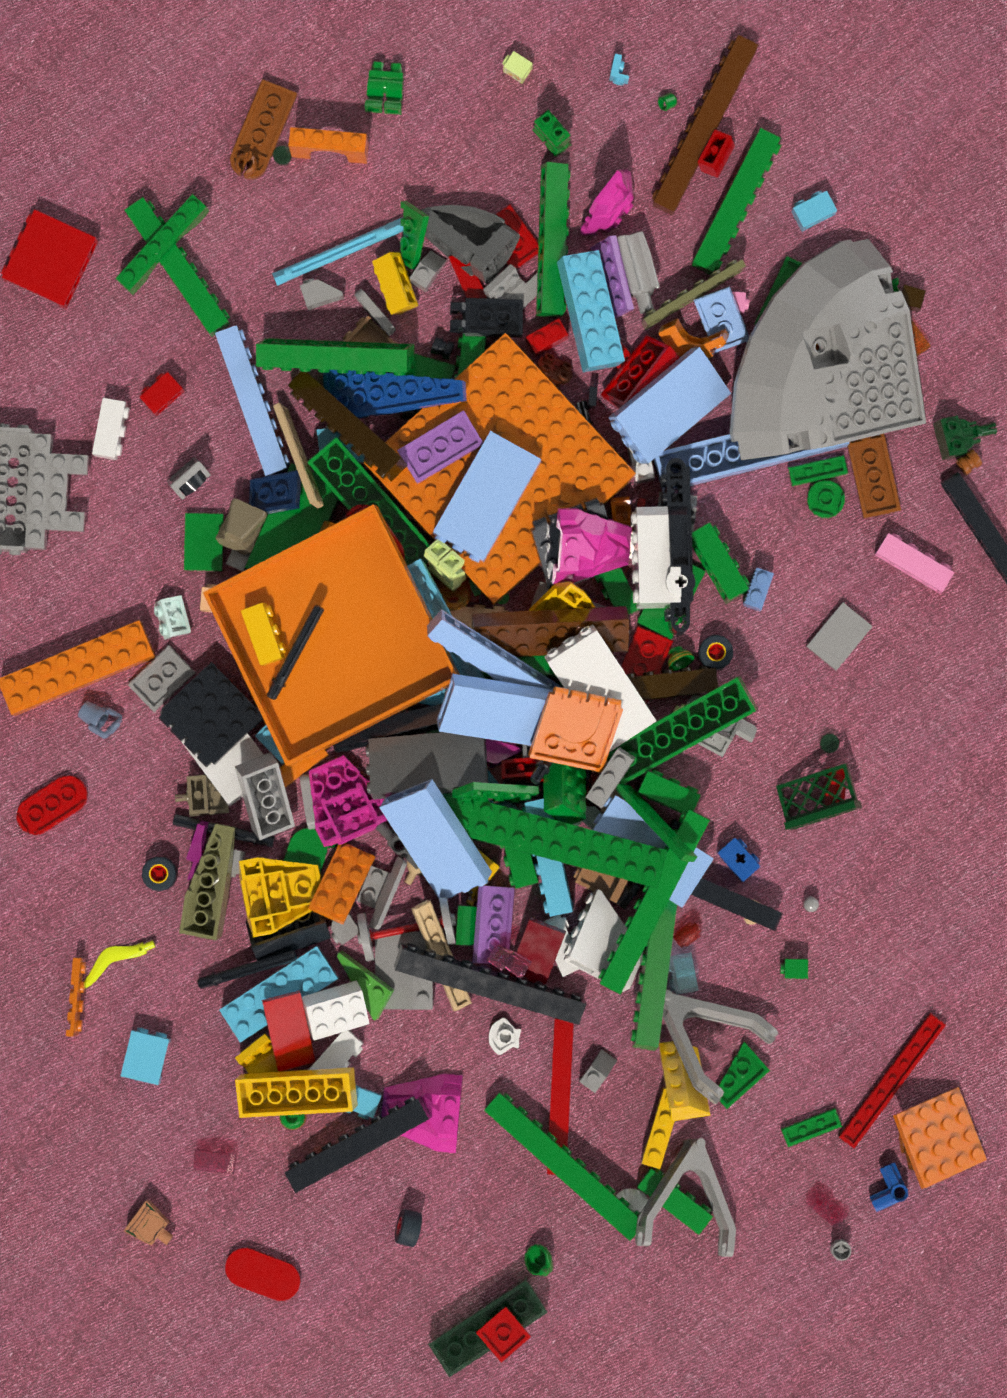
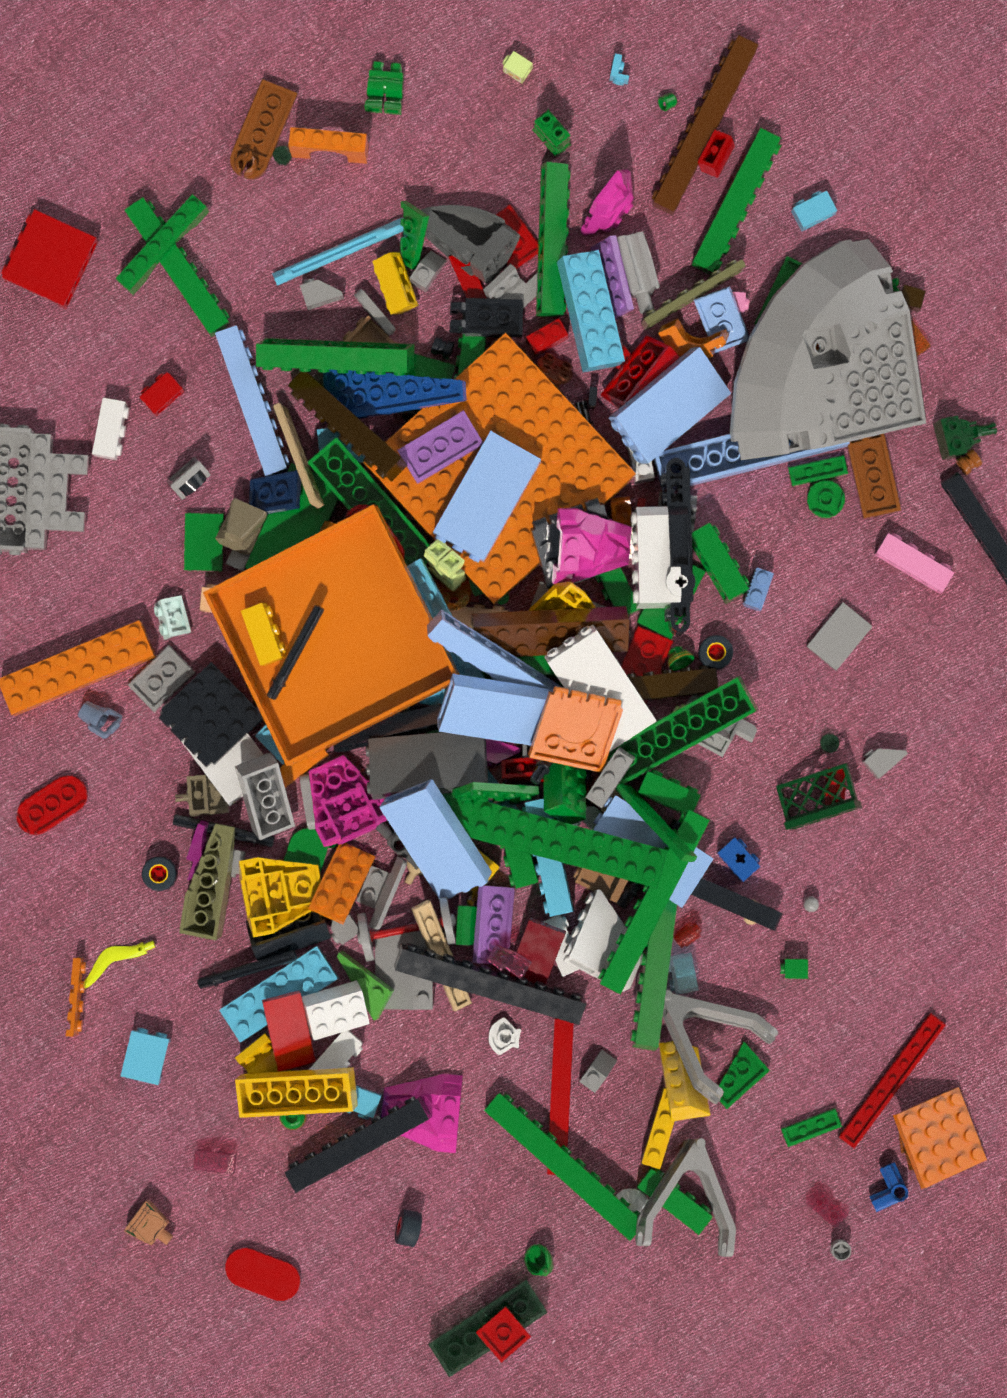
(882, 760): none -> light grey slope

